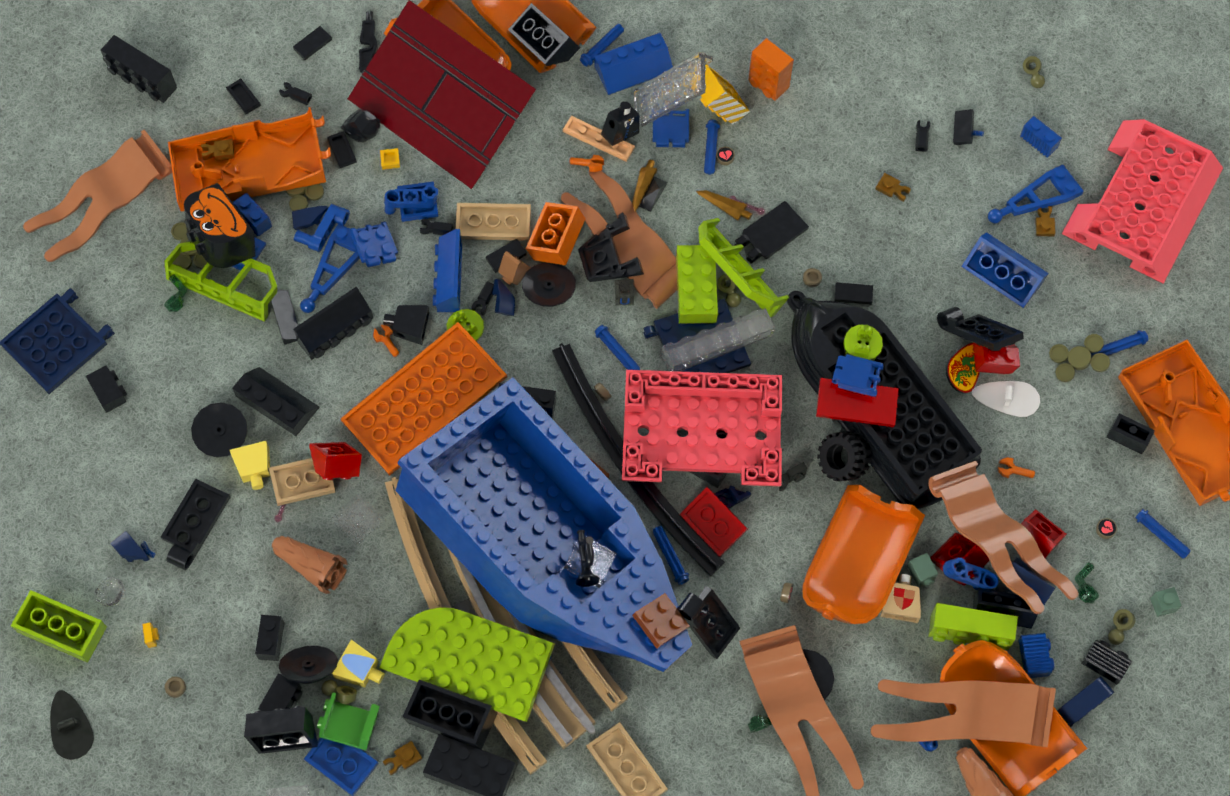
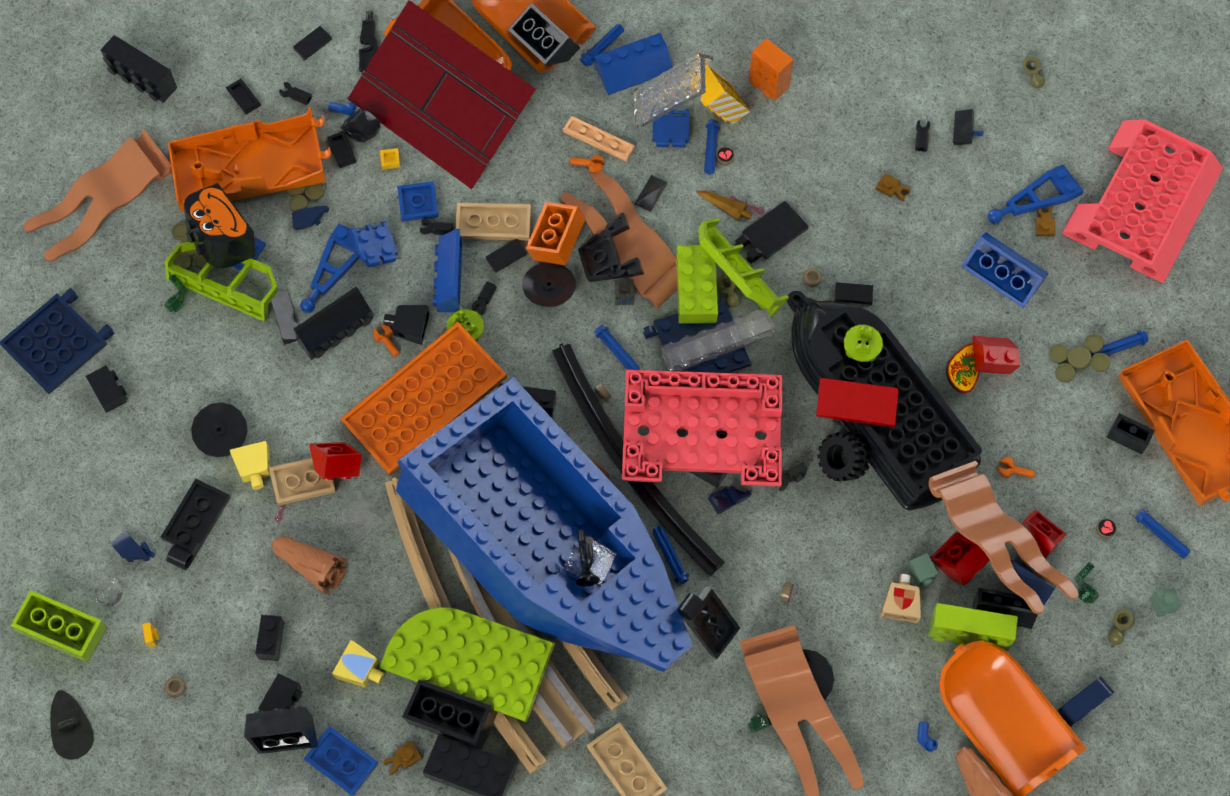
(220, 150): pearl gold plate -> none
(253, 214): blue brick -> none
(275, 400): black slope -> none
(308, 664): black piece -> none
(332, 216): blue beam -> none
(343, 109): none -> blue arm
(344, 694): olive plate -> none
(347, 723): bright green panel -> none
(399, 198): blue beam -> none
(505, 300): dark blue slope -> none
(512, 269): medium nougat slope -> none
(621, 124): black torso -> none
(645, 177): pearl gold bar -> none
(661, 620): dark orange plate -> none
(713, 521): red plate -> none
(857, 374): blue plate -> none
(860, 556): orange panel -> none
(979, 329): black hinge -> none
(982, 577): blue beam -> none
(982, 712): nougat flag -> none
(1008, 397): white shield -> none
(1035, 655): blue brick -> none
(1040, 136): blue brick -> none
(1107, 661): black brick -> none

